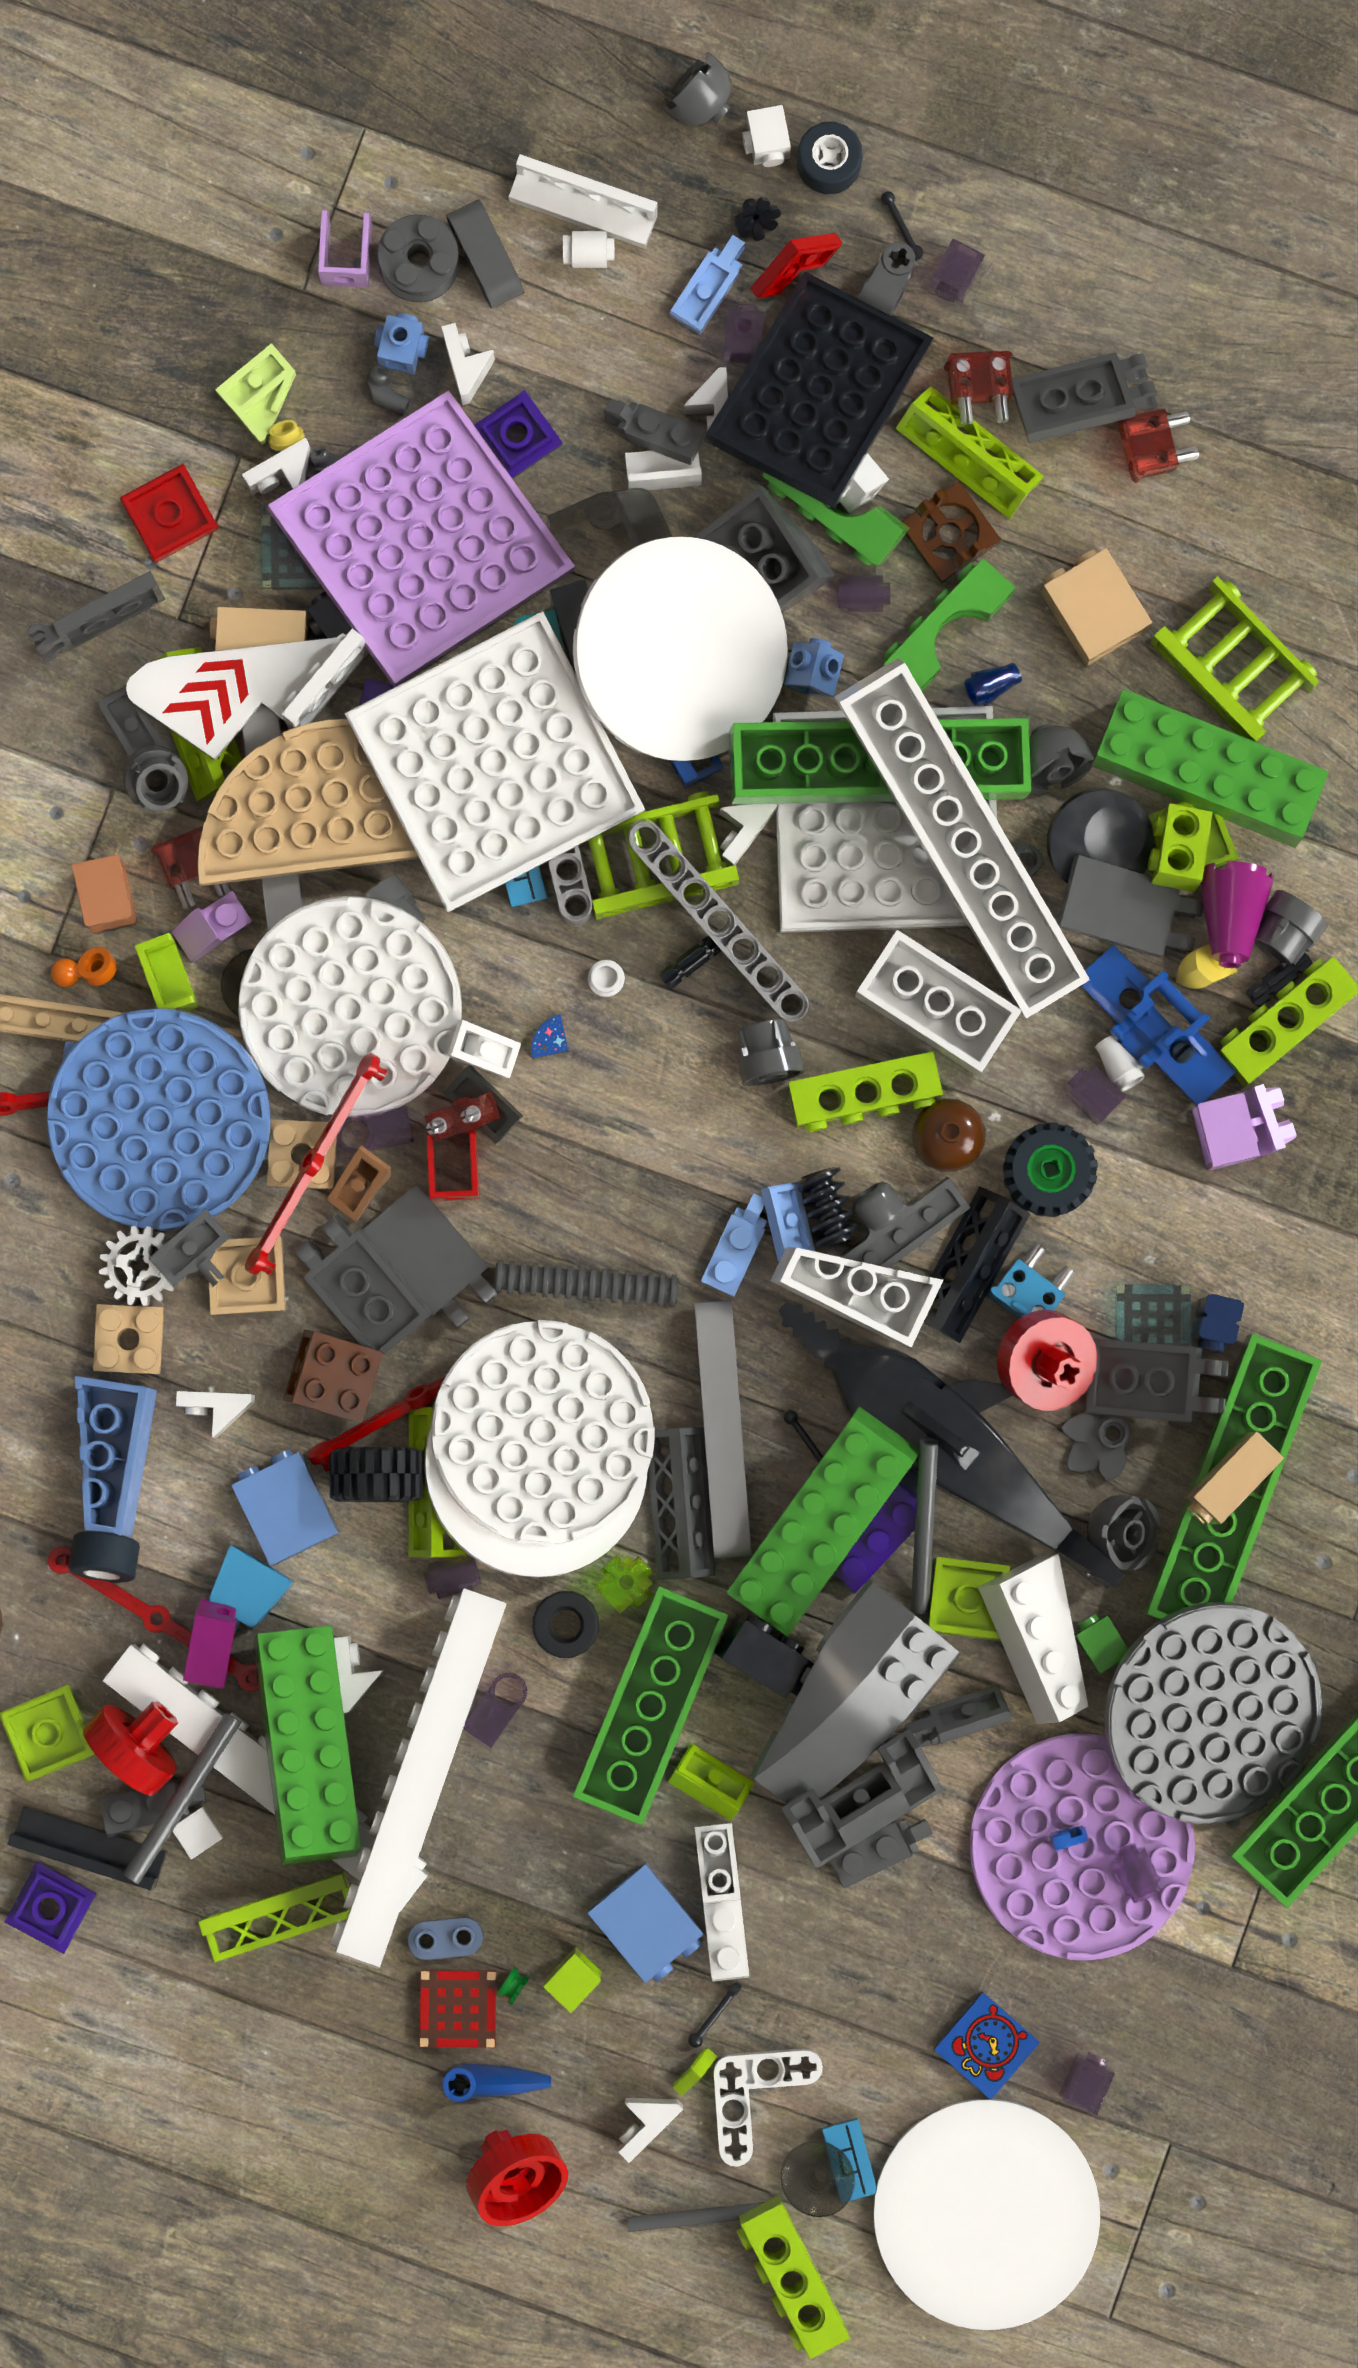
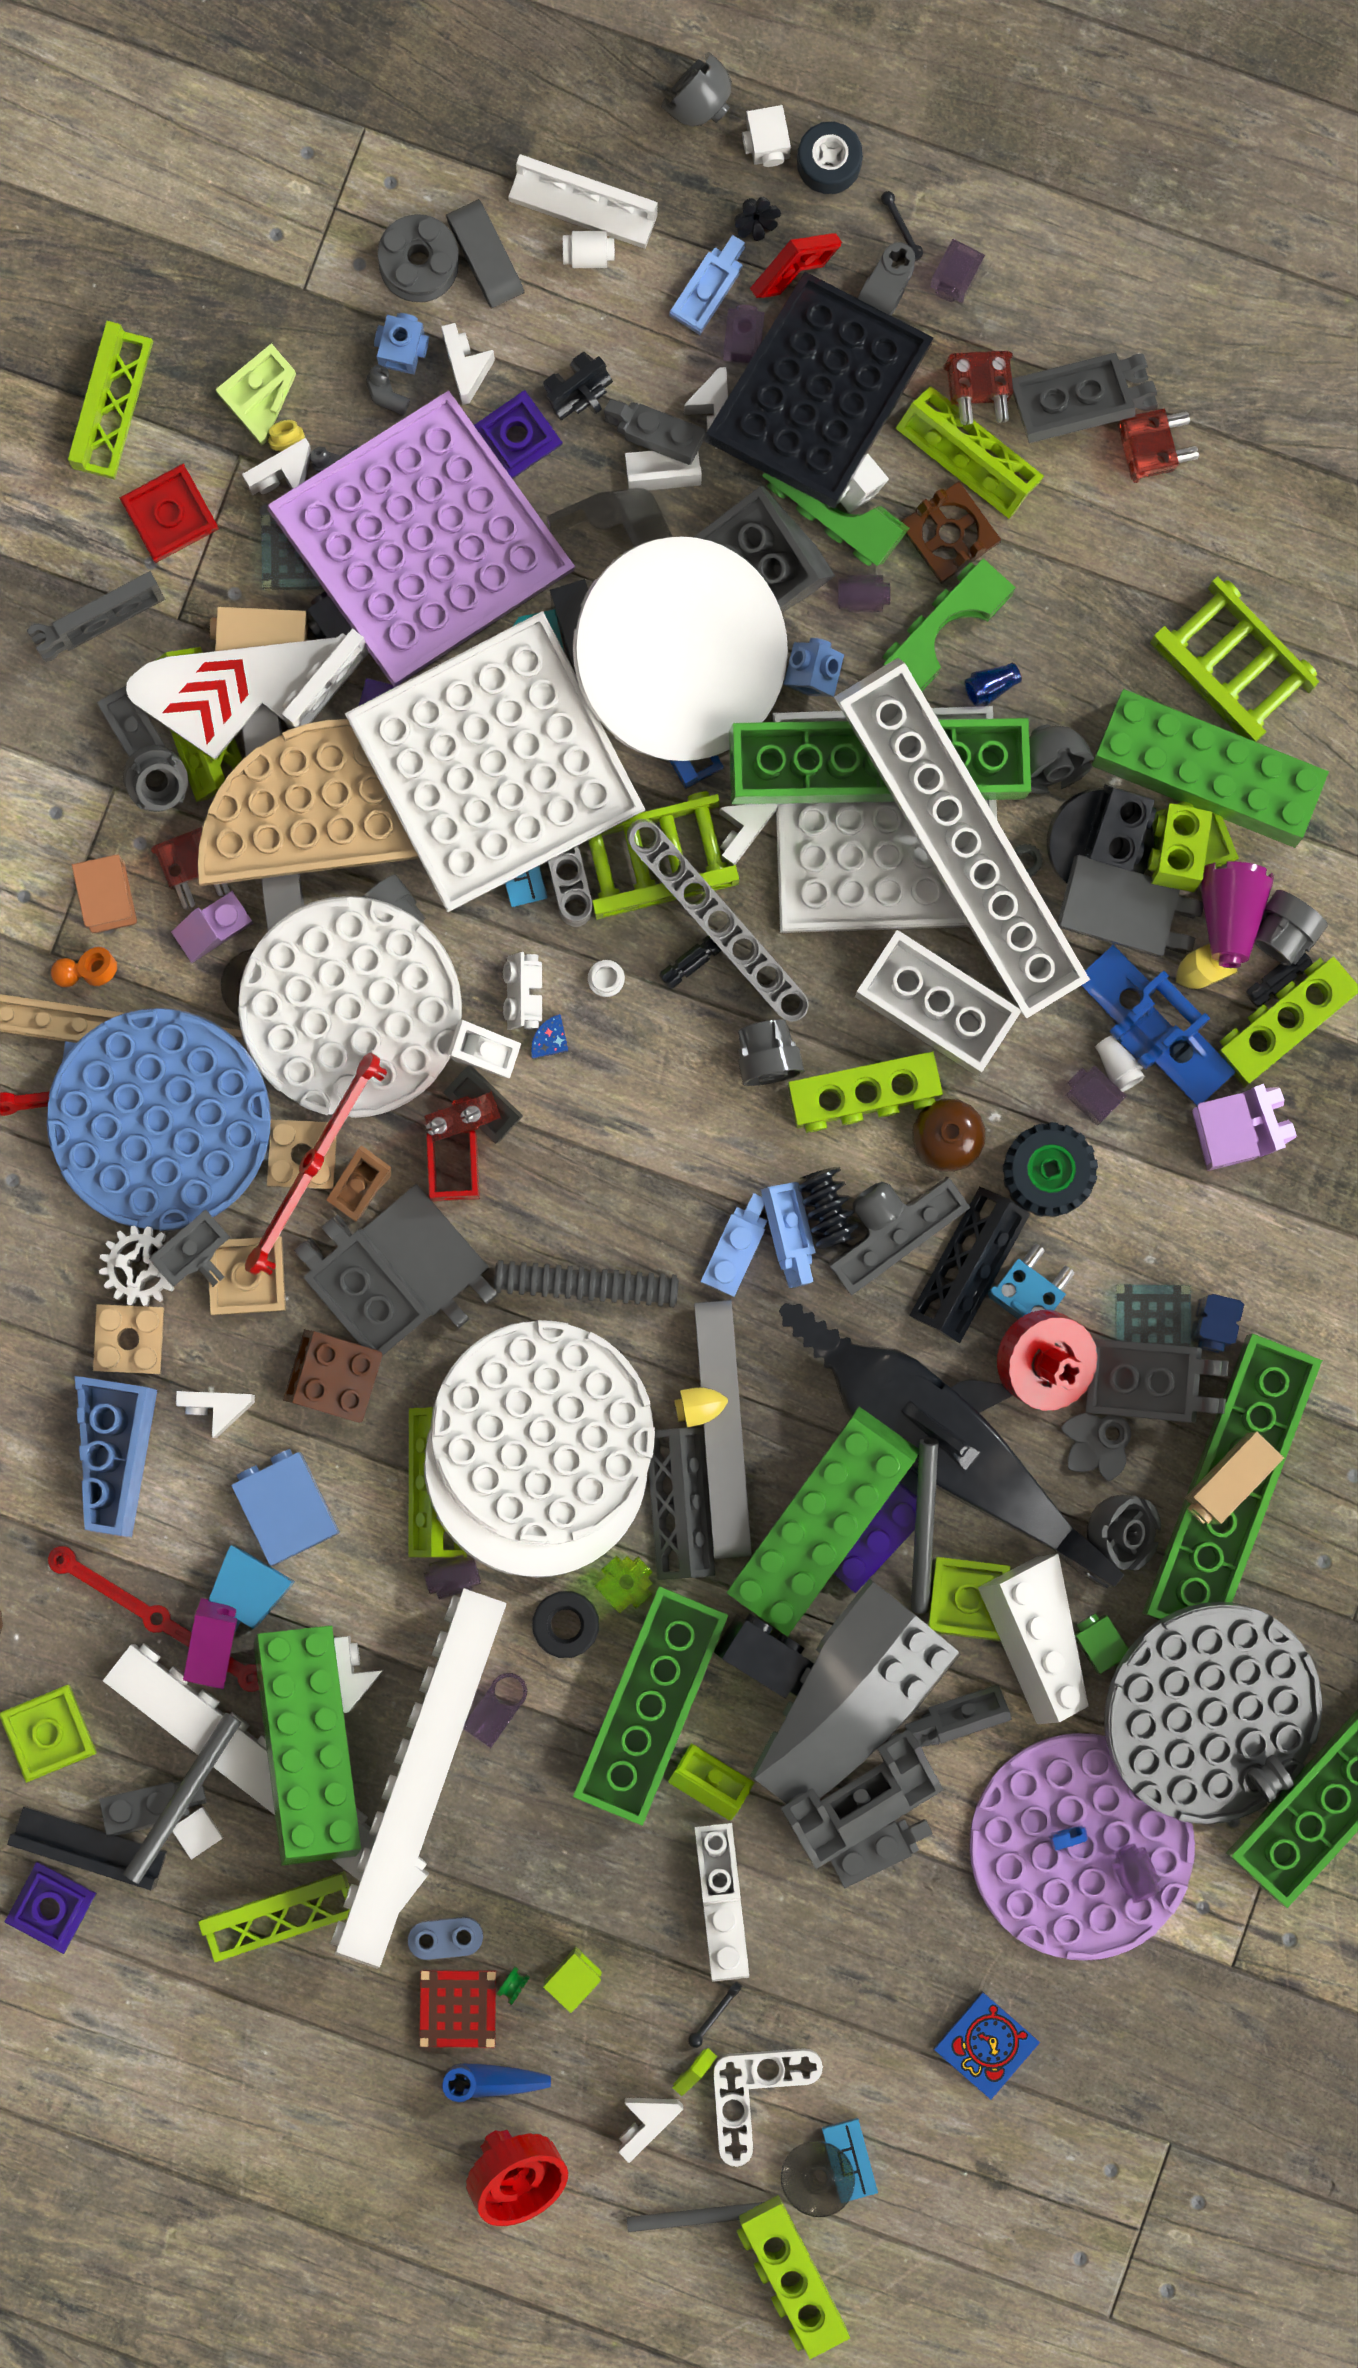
(96, 398): none -> lime fence
(104, 1556): black wheel -> none
(133, 1745): red piece -> none
(166, 973): lime panel -> none
(332, 275): lavender piece -> none
(376, 1474): black tyre -> none
(386, 1129): clear purple piece -> none
(413, 1400): red piece -> none
(521, 974): none -> white hinge
(579, 390): none -> black hips
(646, 1924): medium blue brick -> none
(699, 1406): none -> light yellow plate
(791, 1418): black hinge -> none
(869, 1295): white wedge -> none
(986, 2214): white tile -> none
(1087, 2082): clear purple brick -> none
(1095, 606): tan brick -> none
(1109, 825): none -> black brick
(1270, 1778): none -> dark grey wheel

